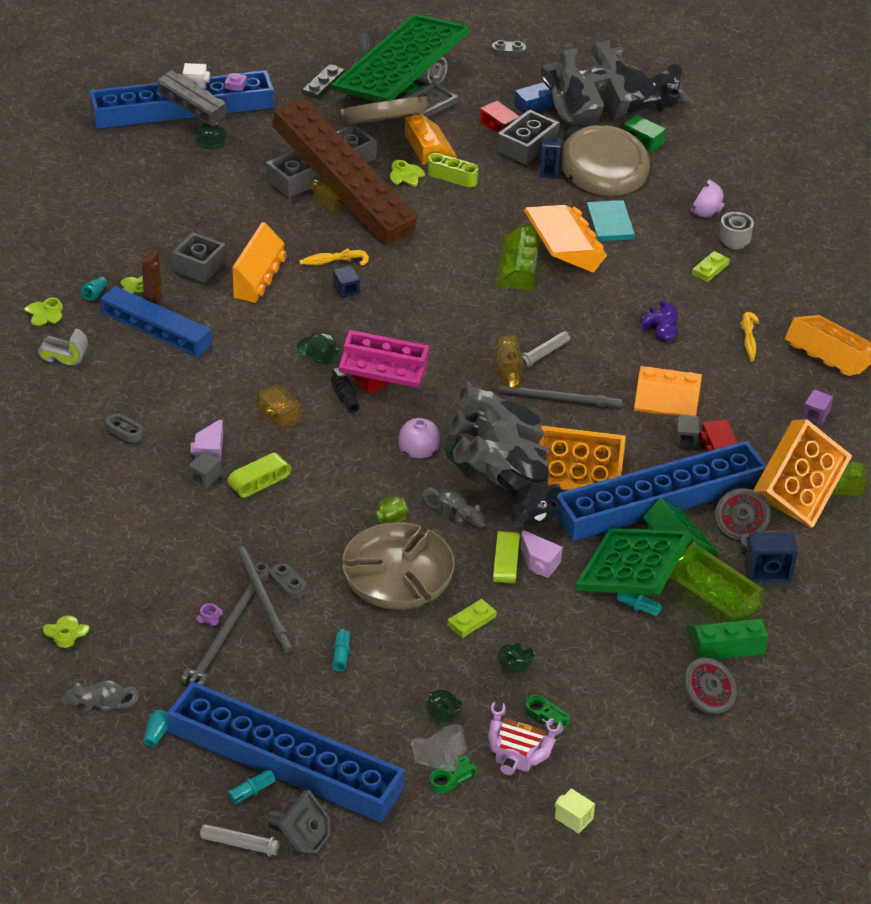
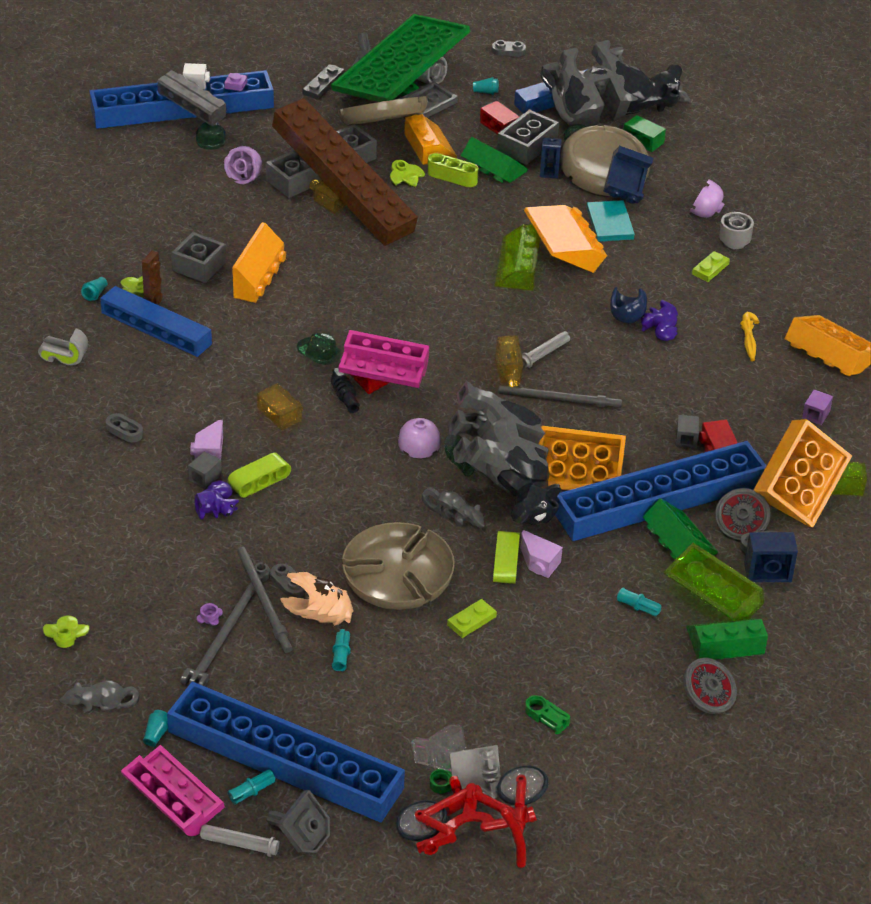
(45, 311): lime plate -> none
(173, 790): none -> dark pink brick
(215, 500): none -> dark purple animal
(243, 161): none -> lavender cylinder
(324, 258): yellow piece -> none
(325, 600): none -> light nougat head
(346, 282): dark blue brick -> none
(392, 510): clear neon green head -> none
(443, 706): clear green hair -> none
(477, 767): none -> light grey hinge
(486, 86): none -> teal cone
(492, 161): none -> green slope
(515, 658): clear green hair -> none
(517, 787): none -> red piece
(519, 744): torso -> none
(574, 810): yellowish green brick -> none
(627, 174): none -> dark blue panel
(628, 308): none -> dark blue piece
(633, 561): green plate -> none
(667, 392): light orange slope -> none

